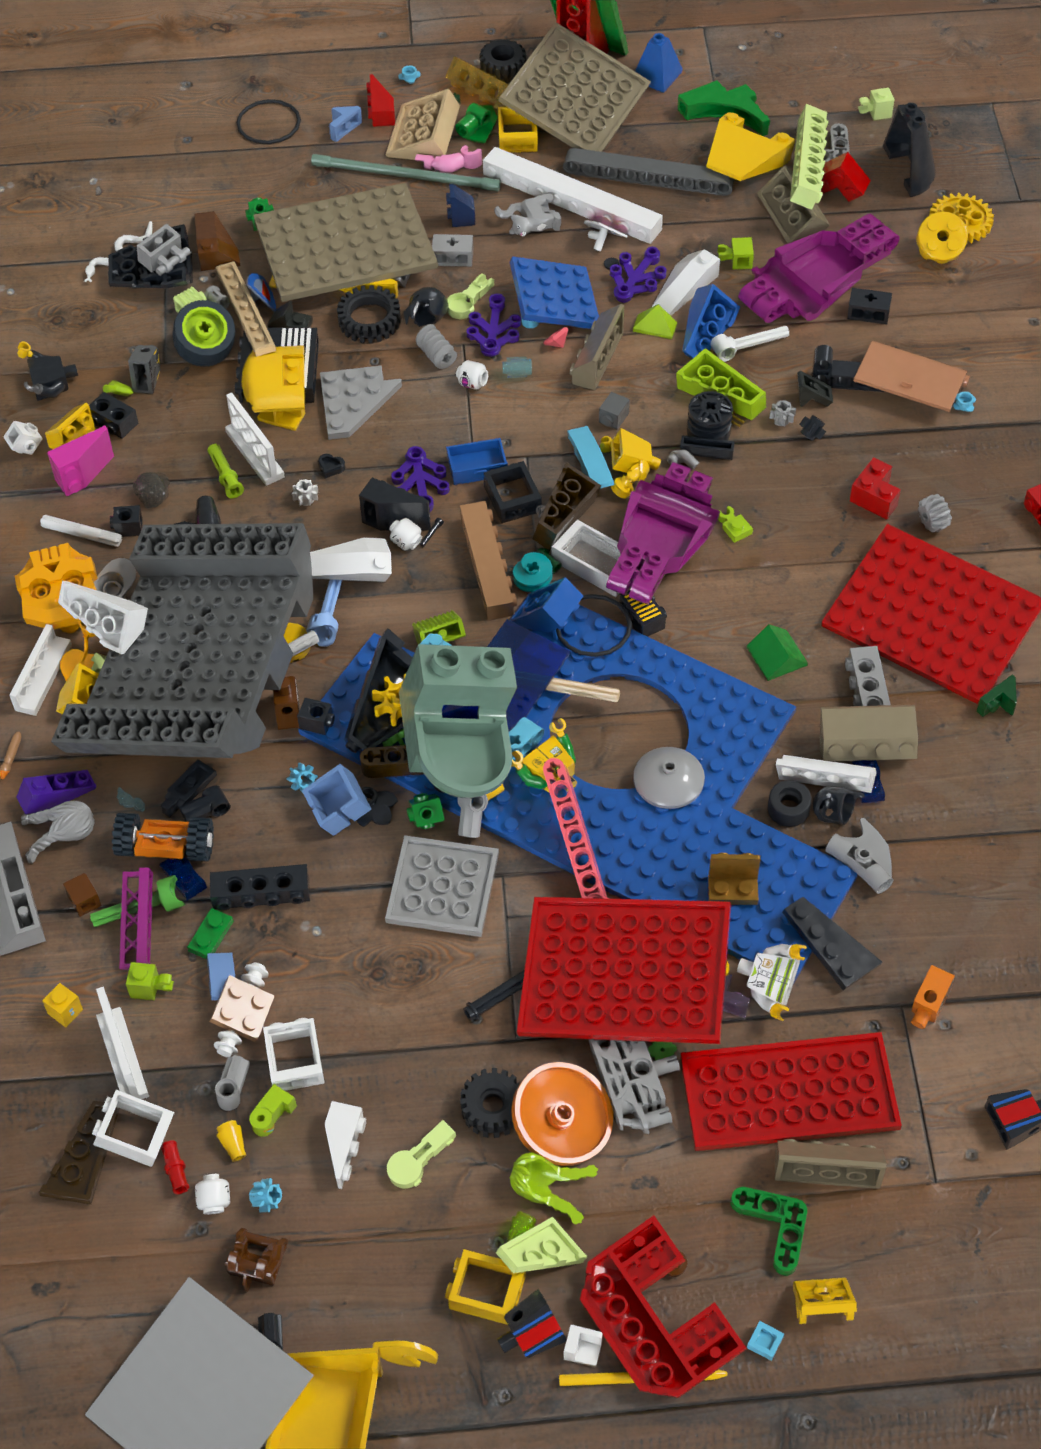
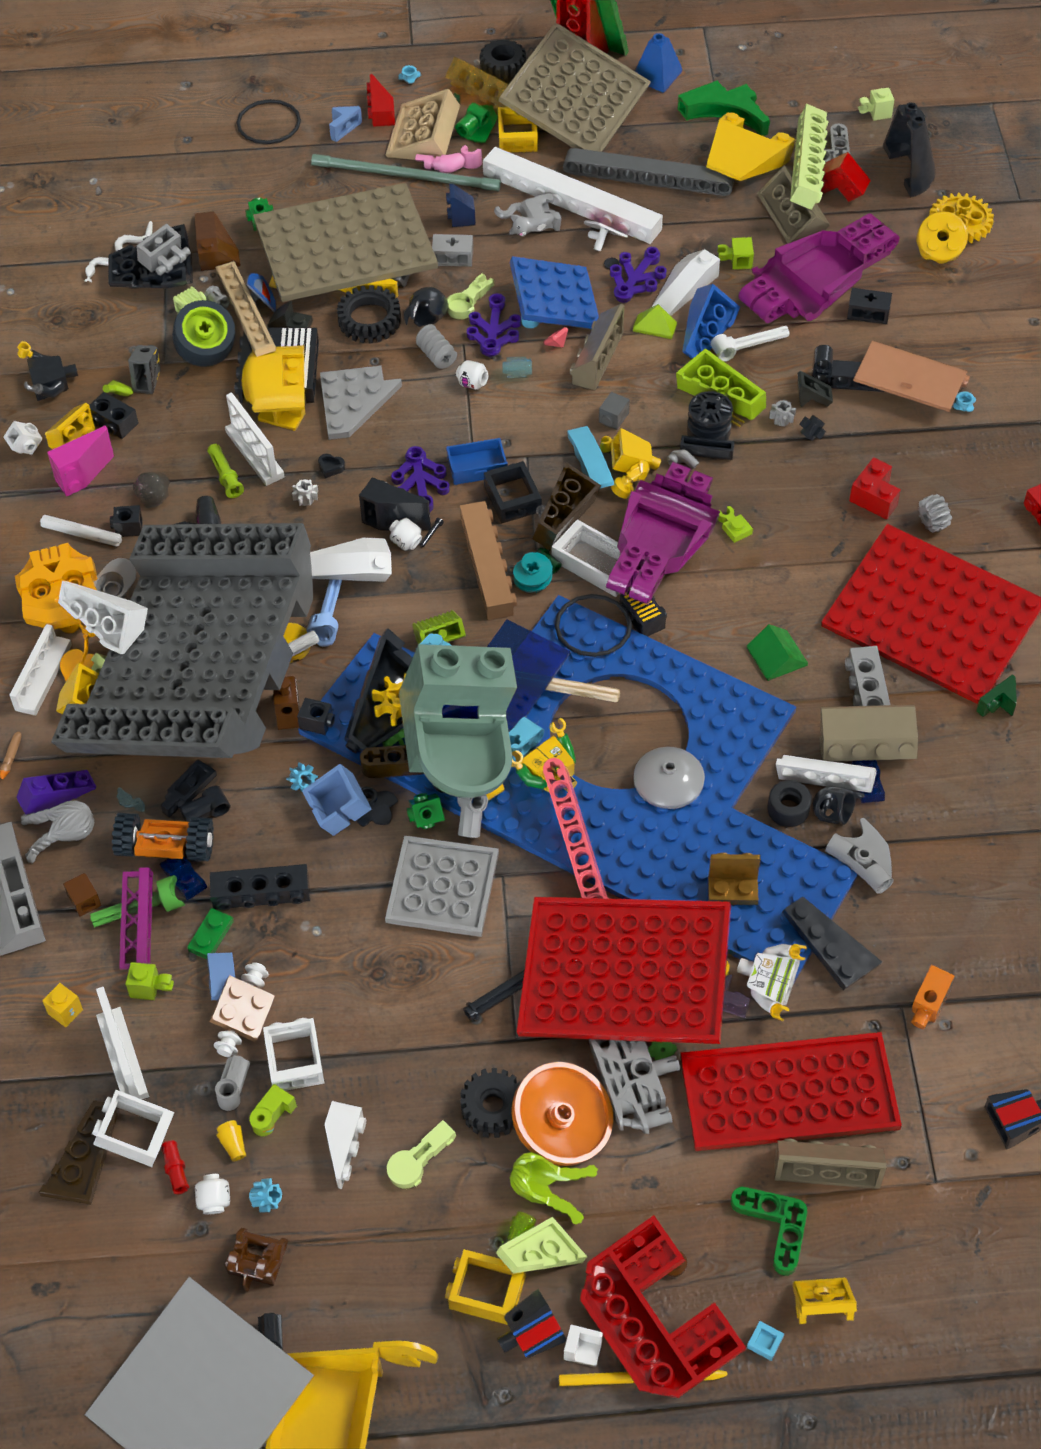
(548, 606): blue slope -> none

